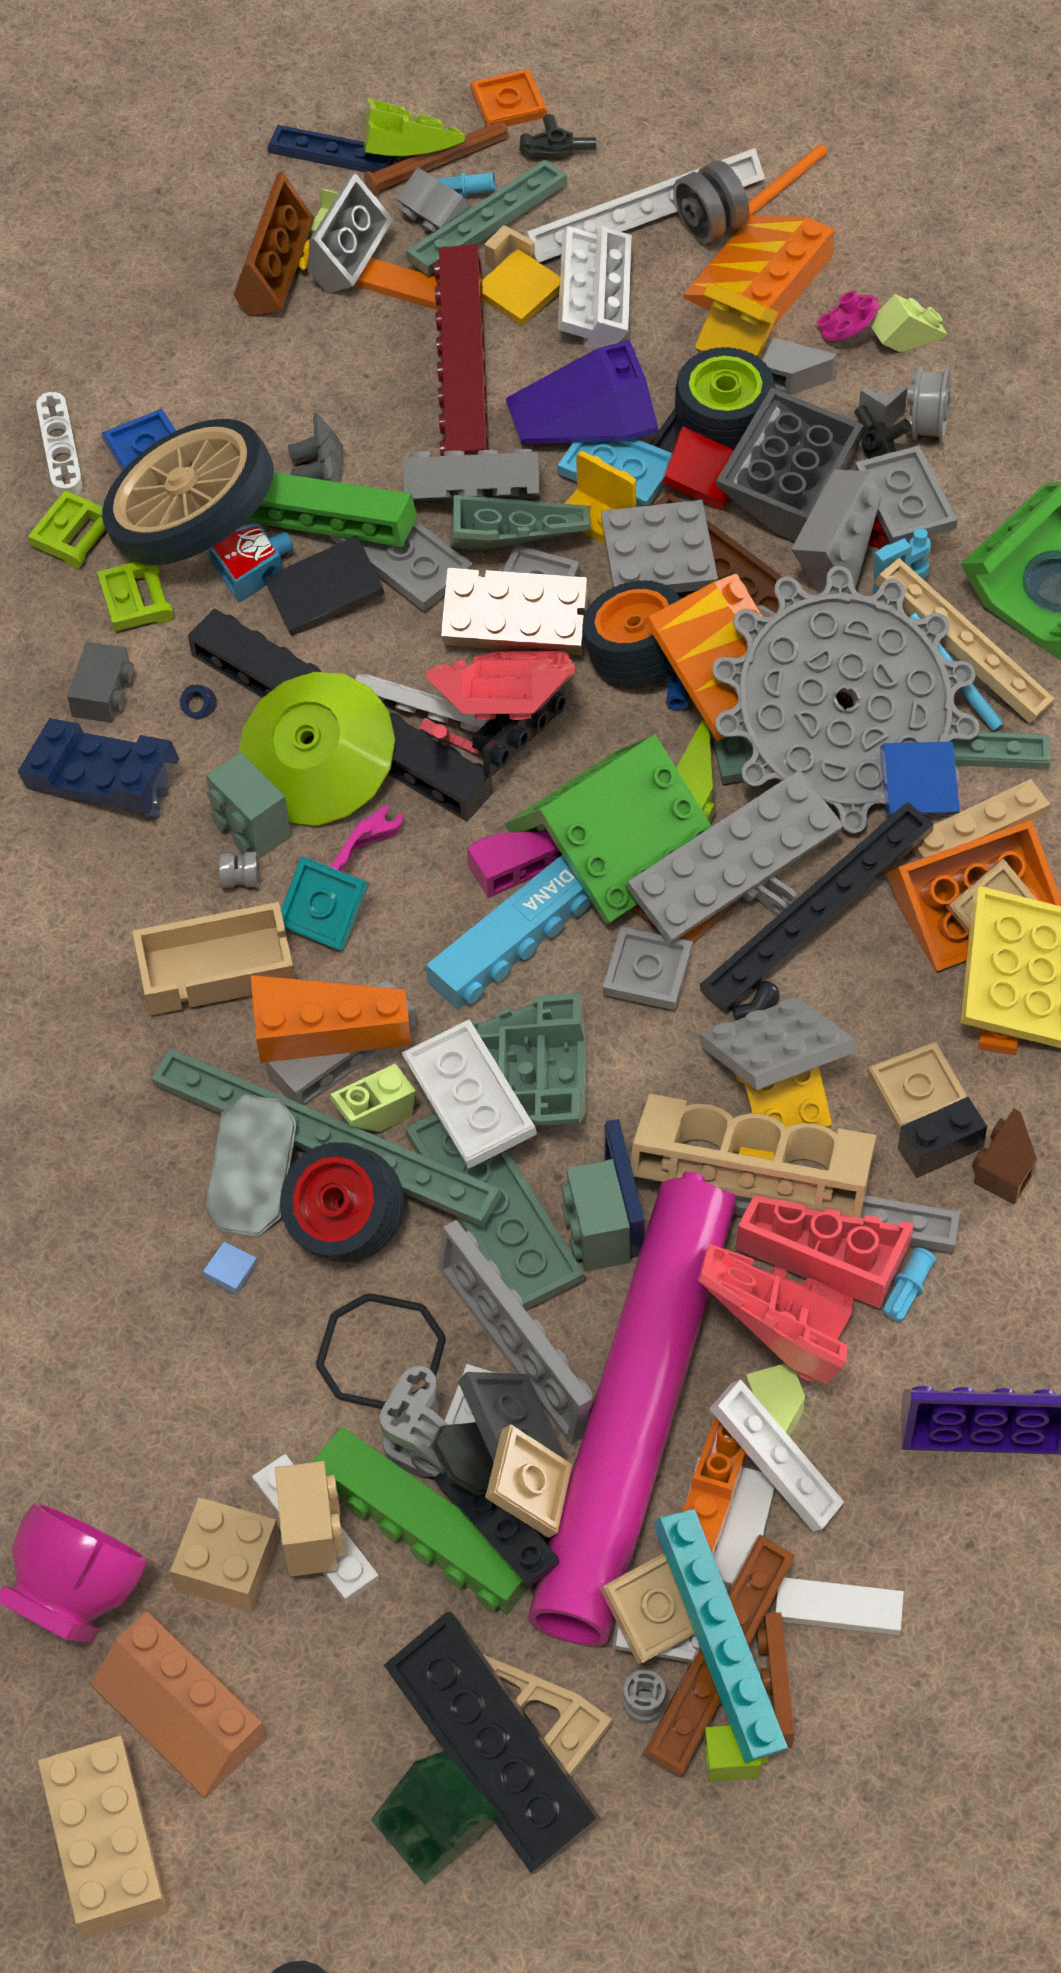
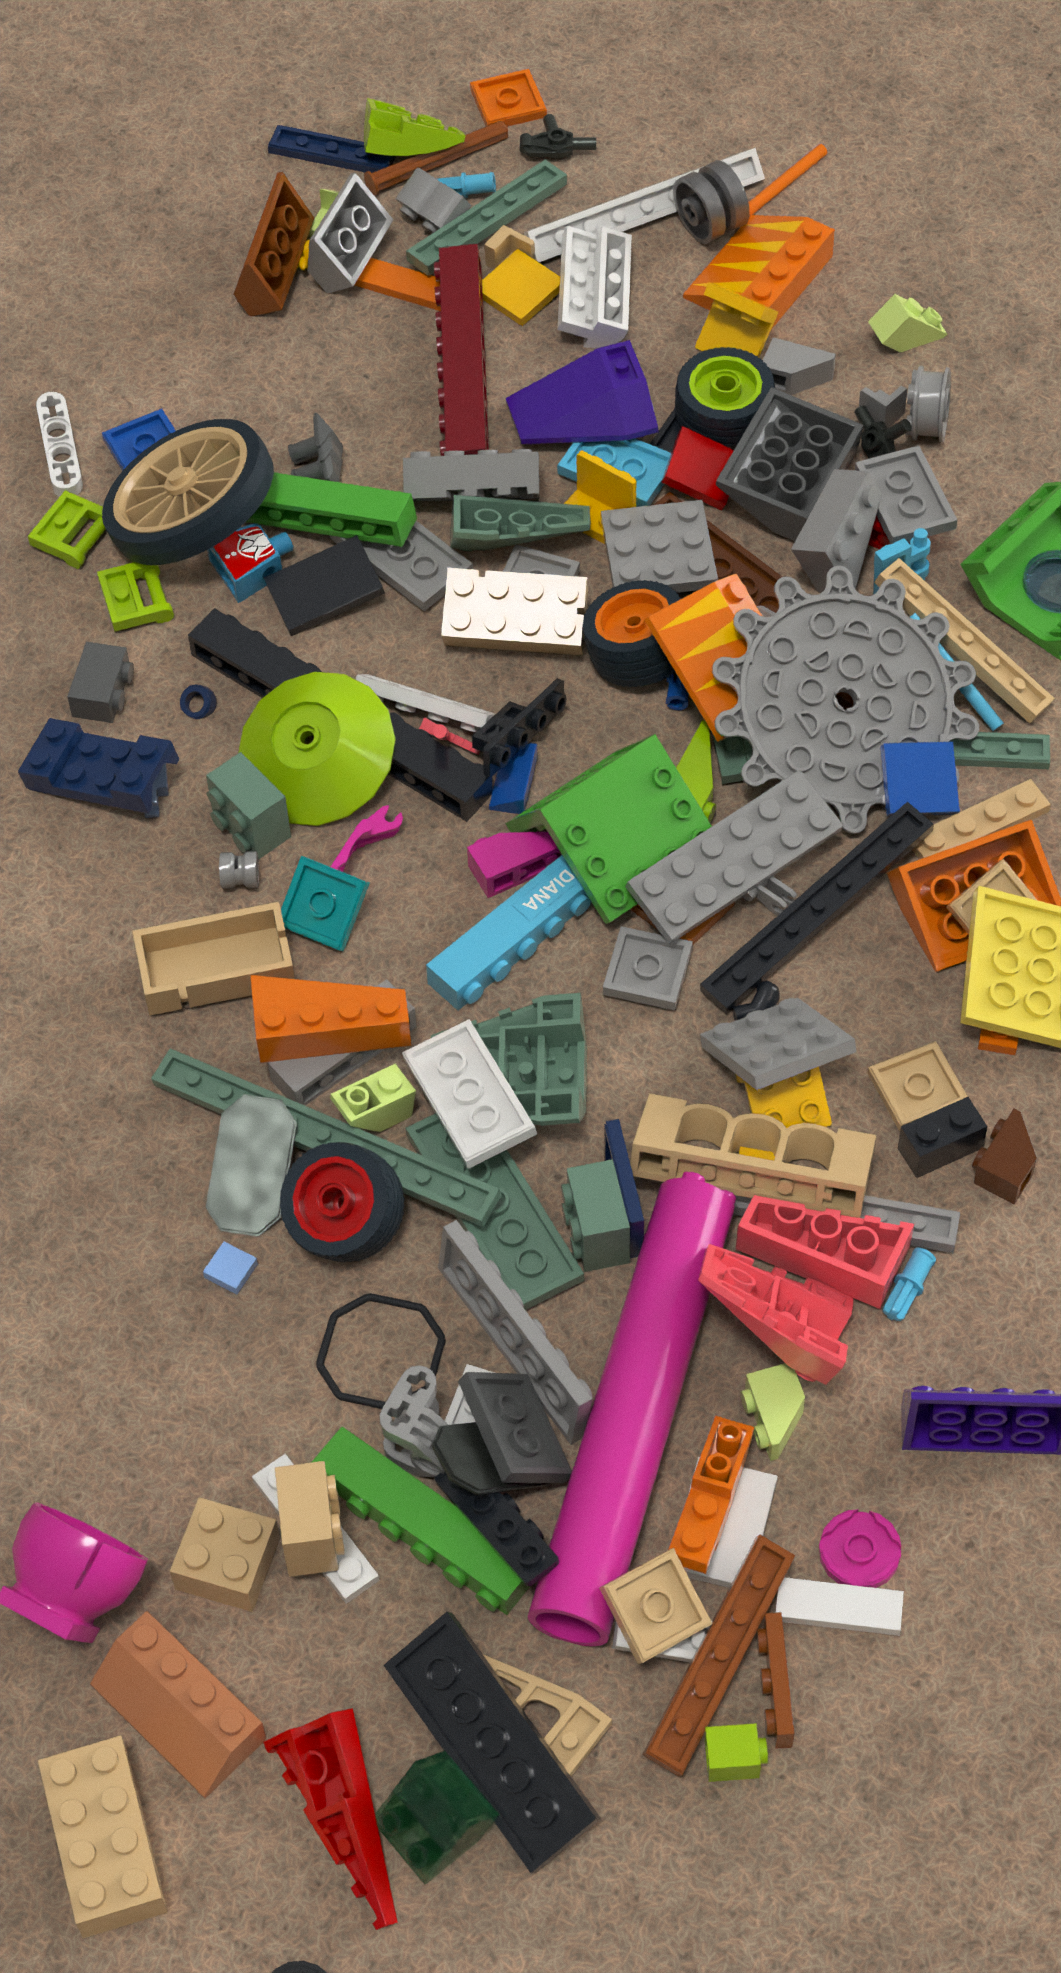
(332, 1776): none -> red wedge
(503, 682): coral wedge -> none
(514, 782): none -> blue slope
(529, 1481): tan tile -> none
(646, 1706): light grey wheel -> none
(720, 1636): plate -> none
(776, 1455): white plate -> none
(848, 317): dark pink dish -> none
(857, 1562): none -> dark pink tile

